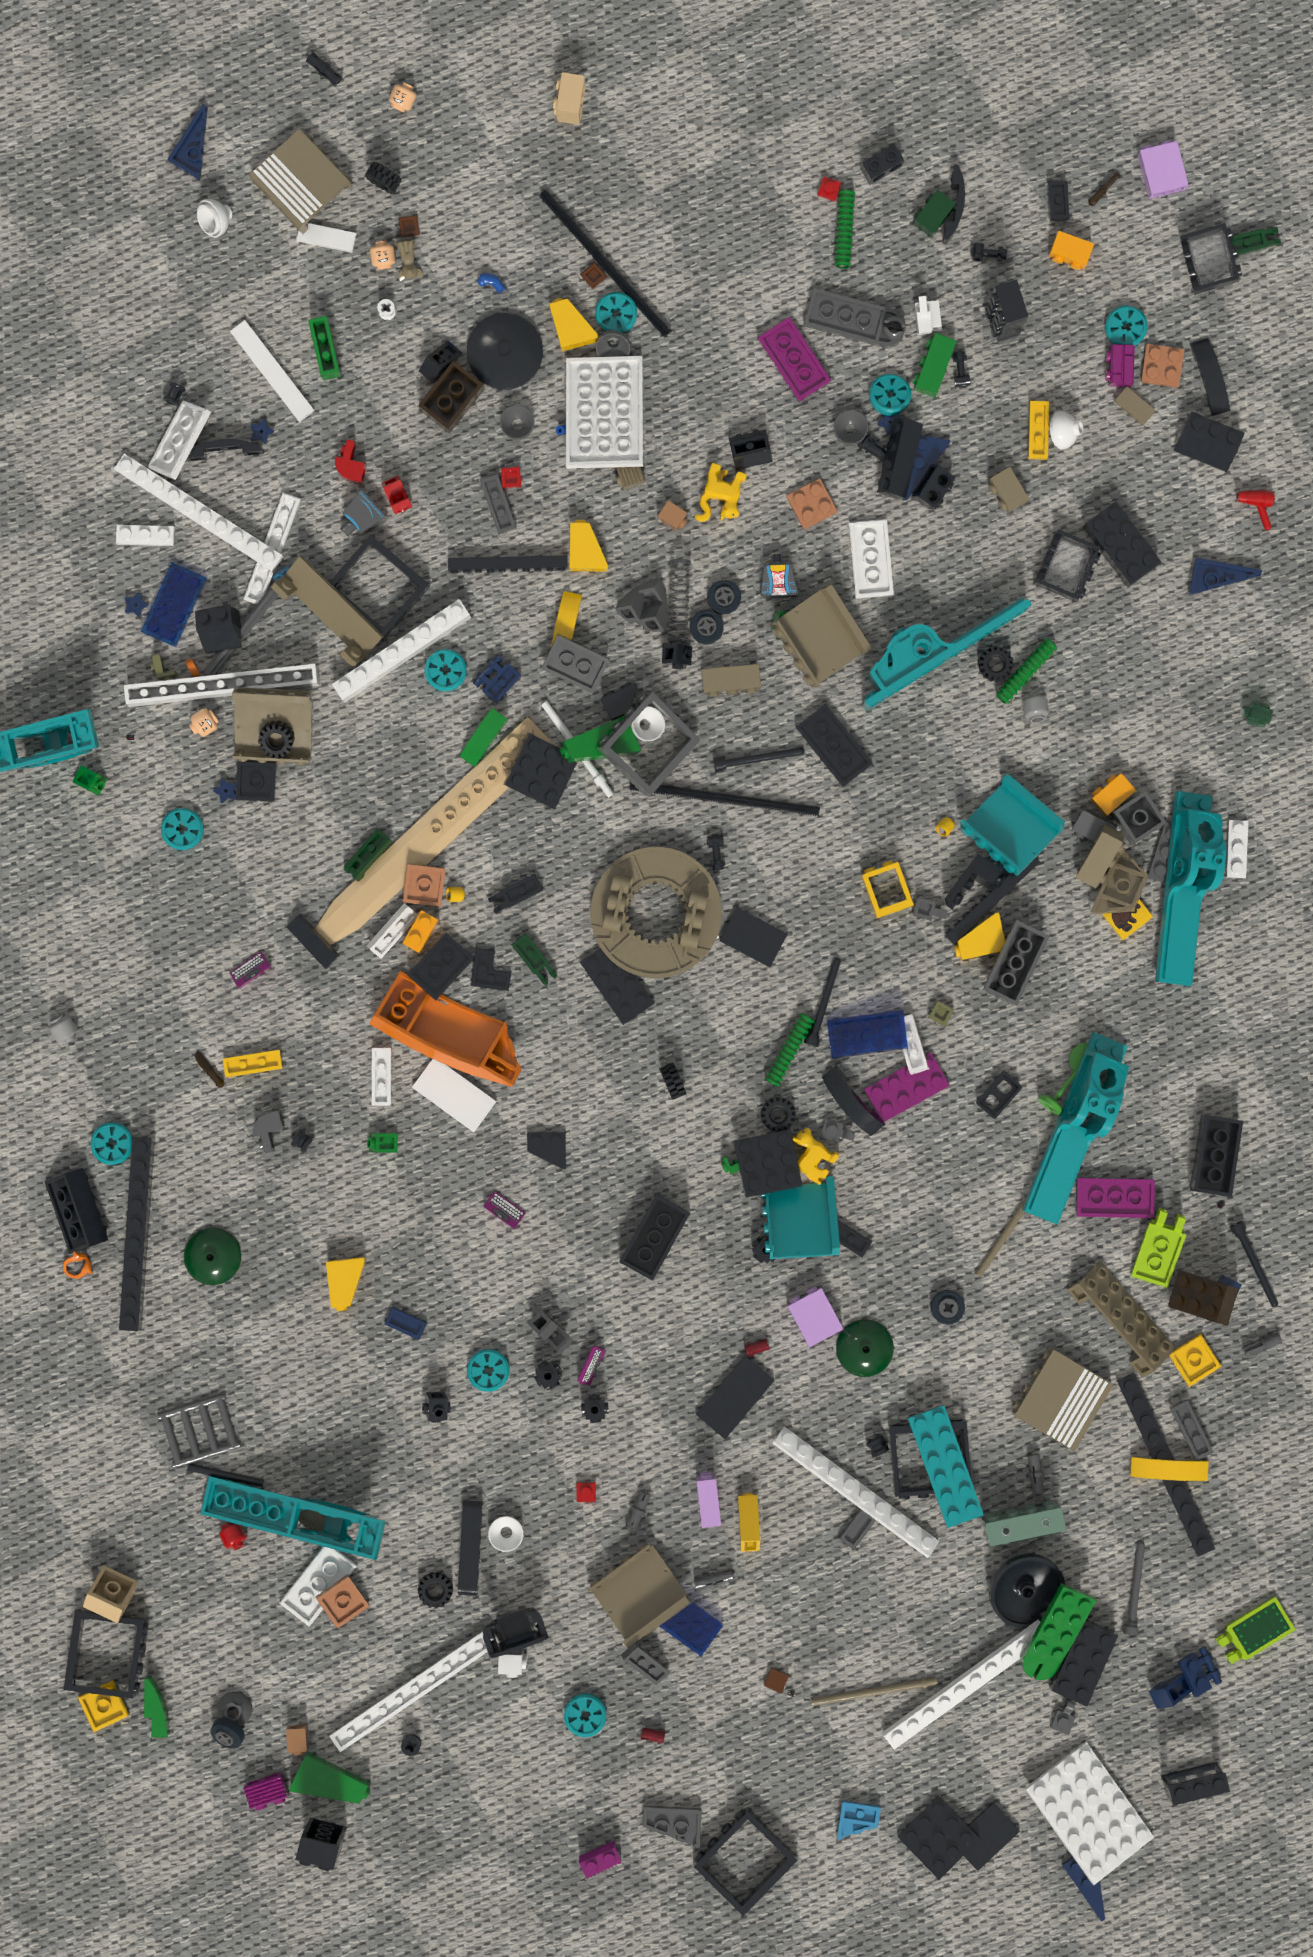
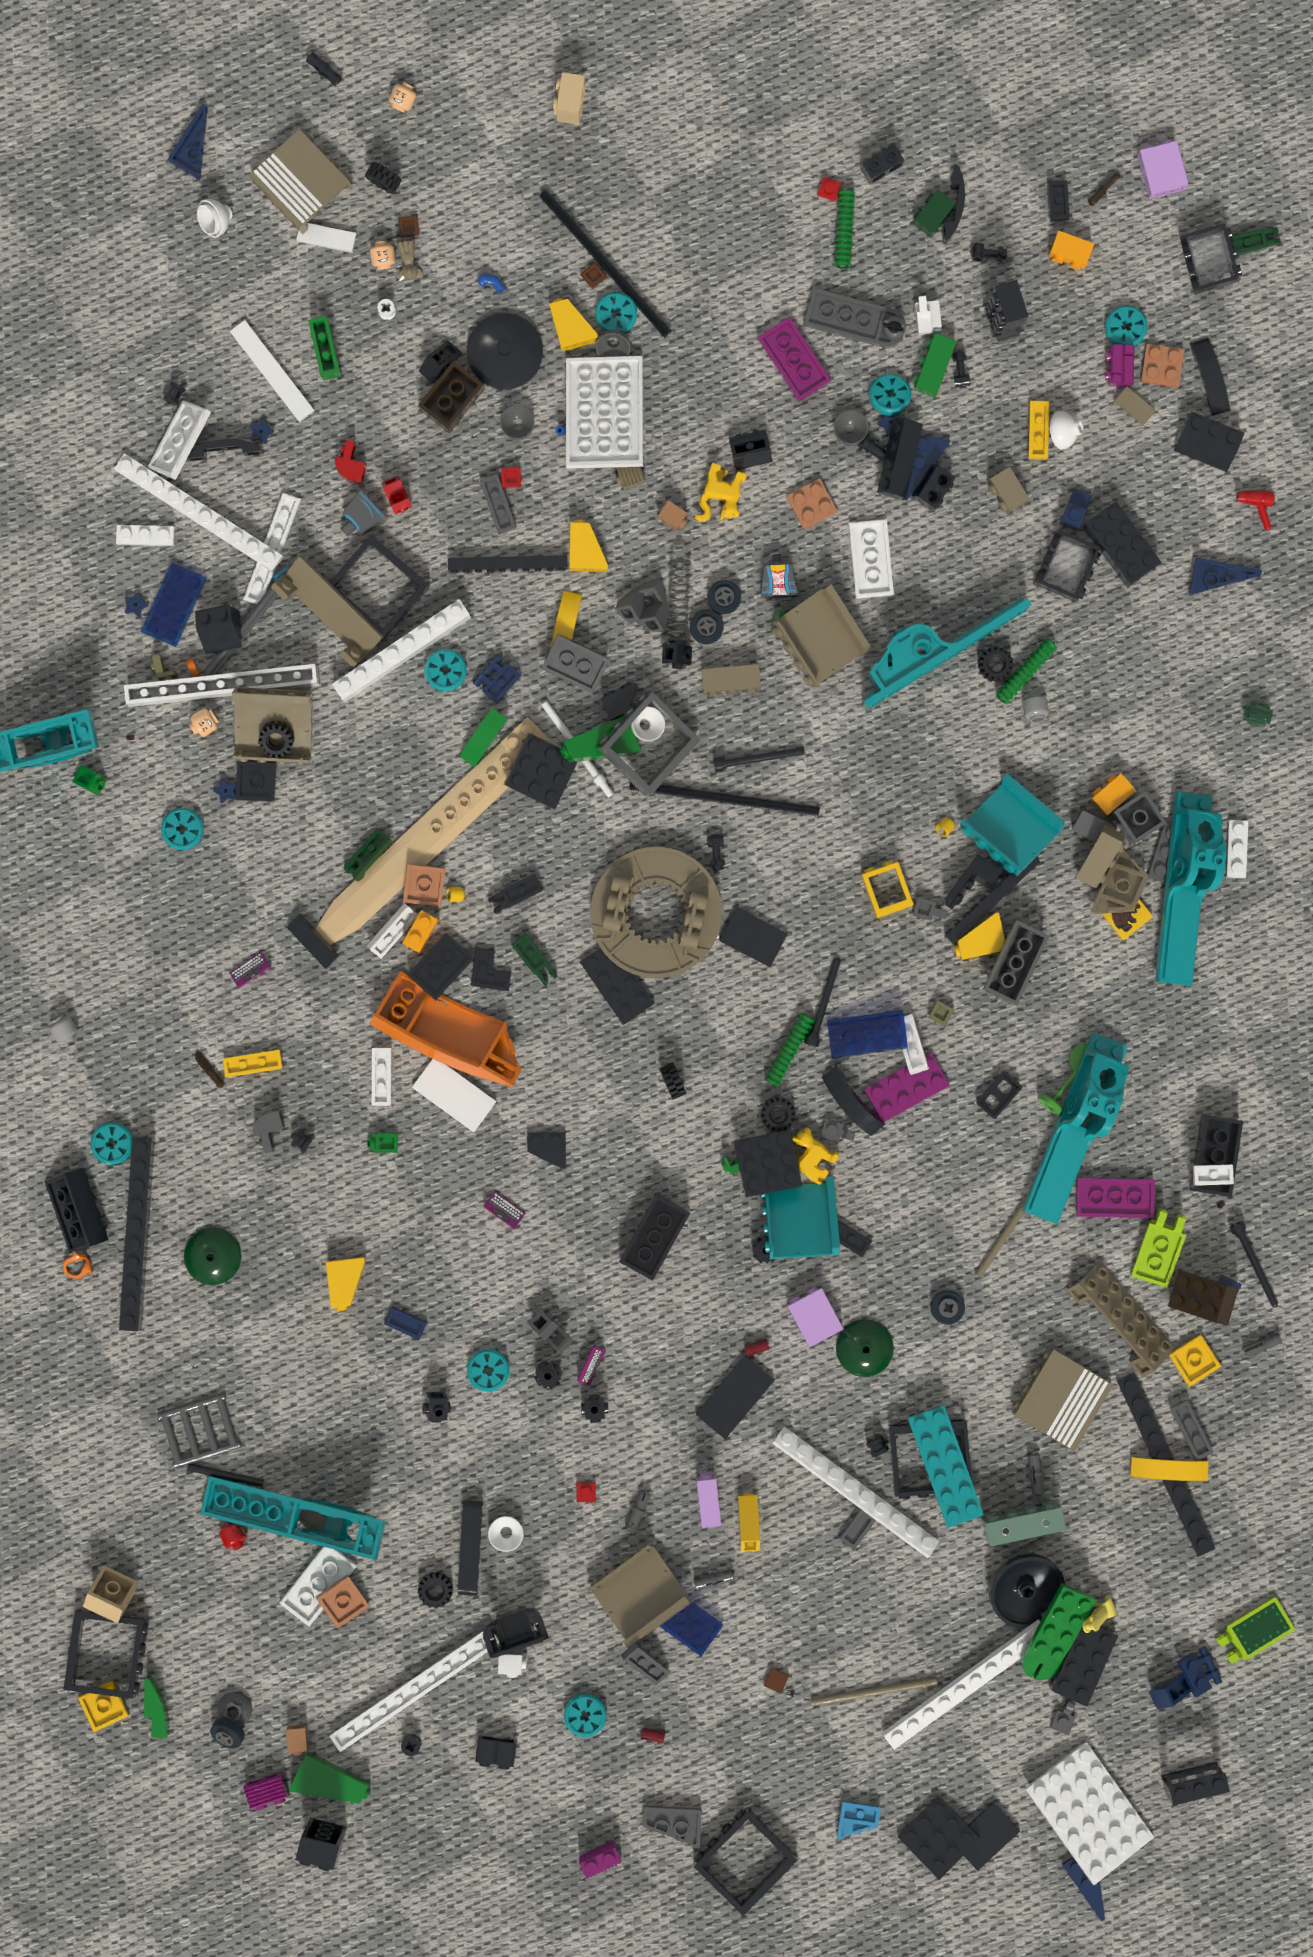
(496, 1751): none -> black brick
(834, 745): black plate -> none
(1075, 509): none -> dark blue arch
(1099, 1615): none -> light yellow piece
(1131, 1625): dark grey piece -> none
(1213, 1174): none -> white plate

